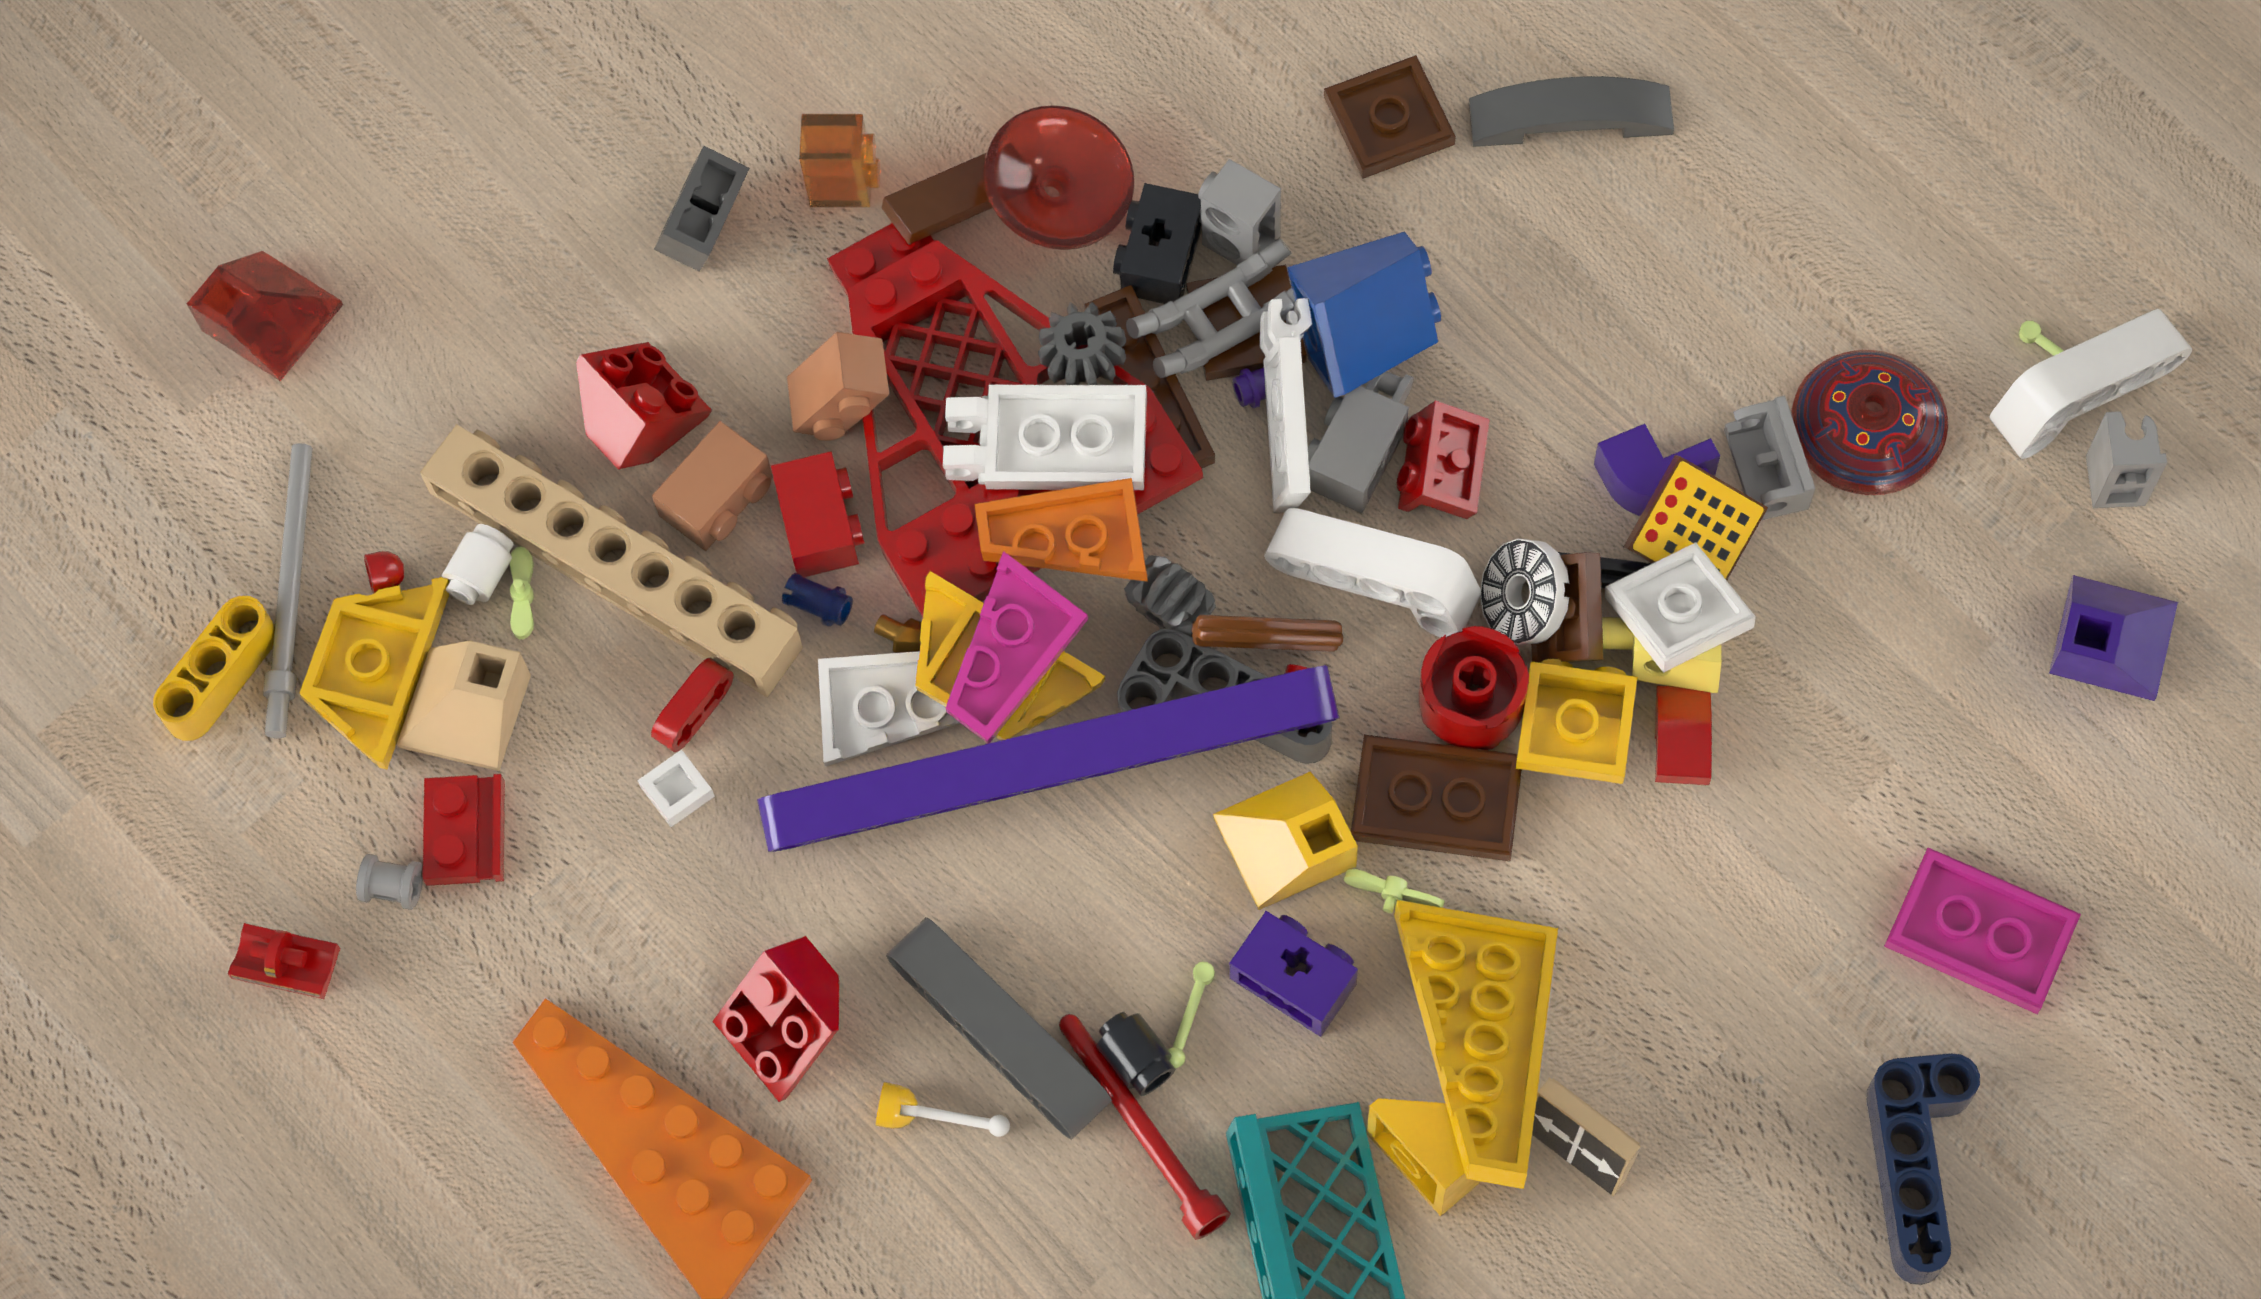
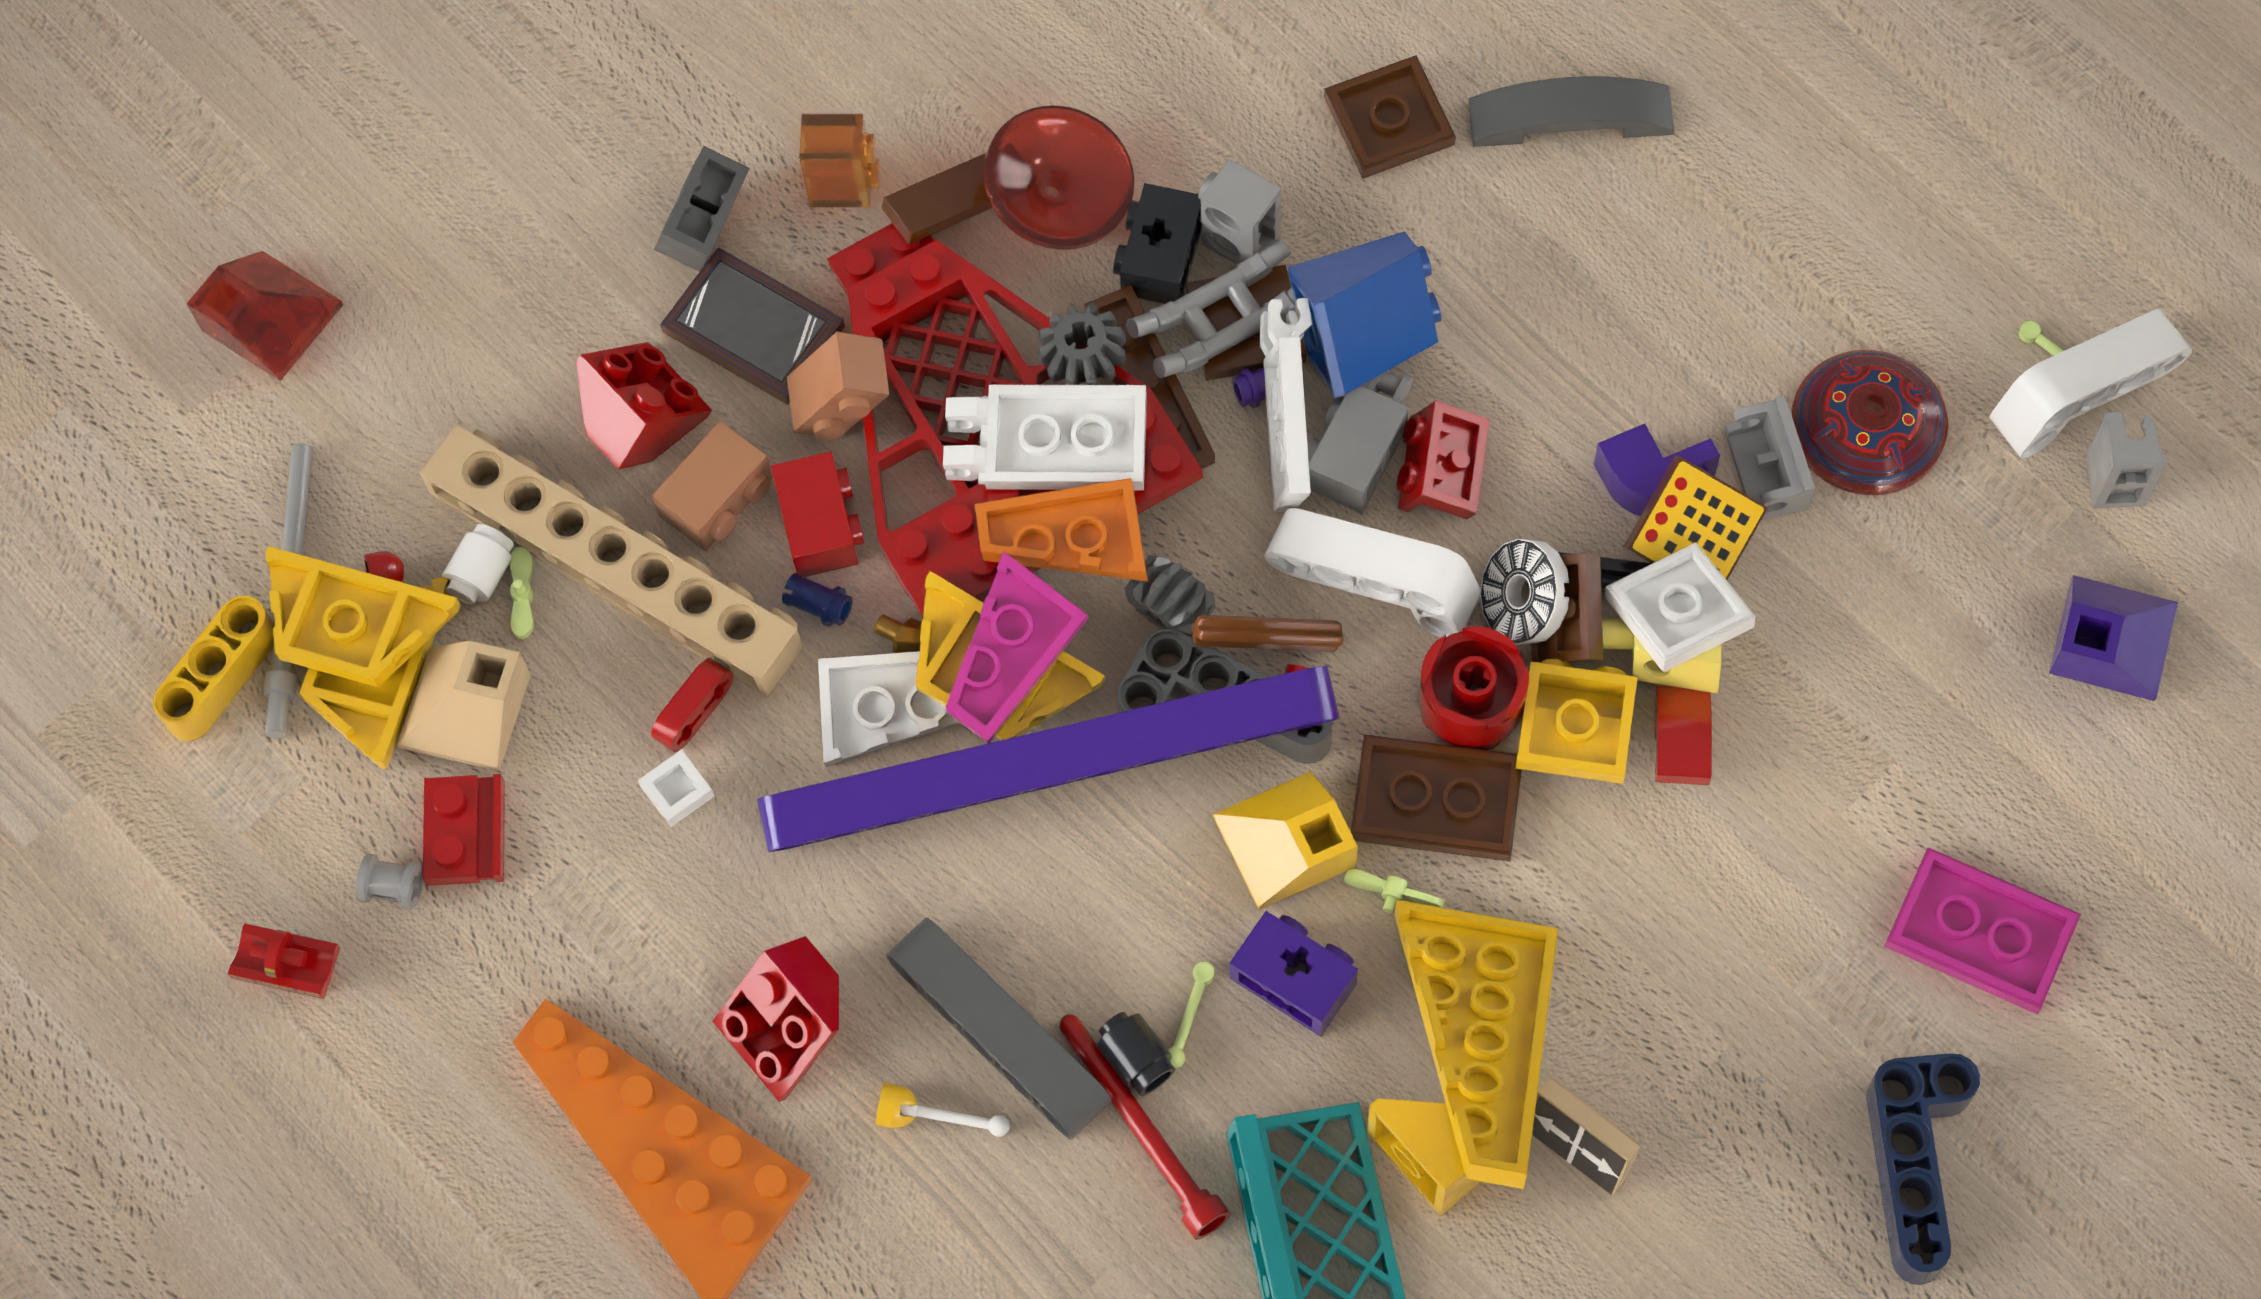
(349, 618): none -> yellow wing
(749, 323): none -> tile

